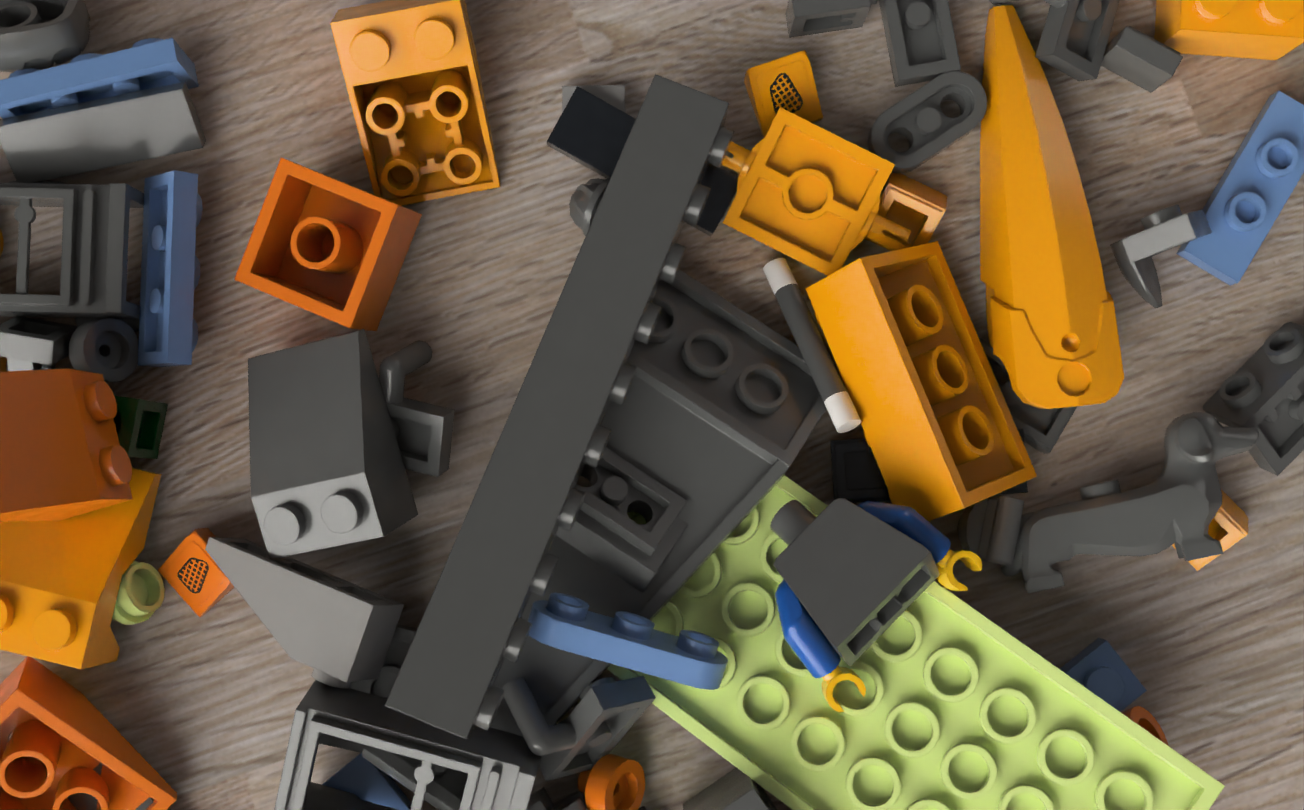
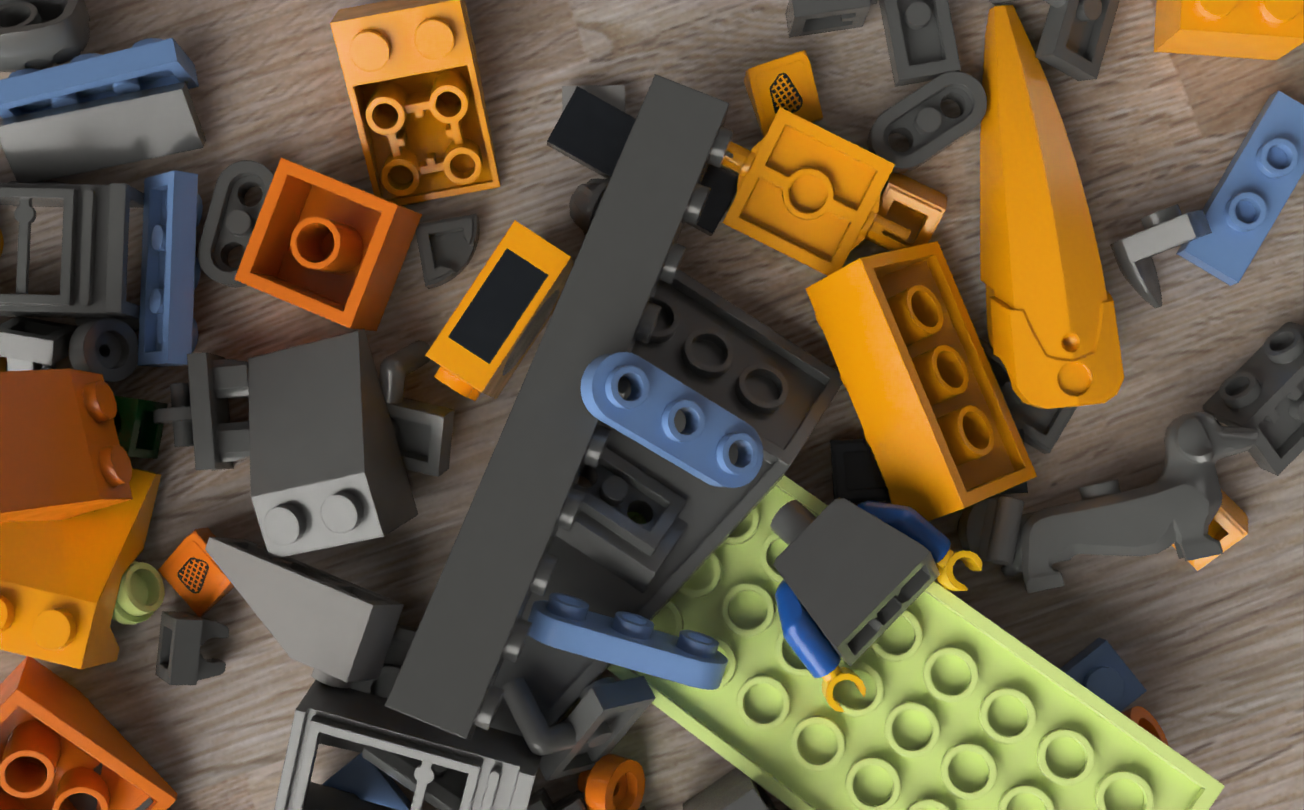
(179, 648): none -> dark grey tile
(202, 411): none -> dark grey hips
(230, 220): none -> dark grey plate
(446, 247): none -> dark grey tile
(501, 314): none -> brick
(650, 414): none -> medium blue plate
(812, 345): dark grey bar -> none
(1140, 59): dark grey tile -> none

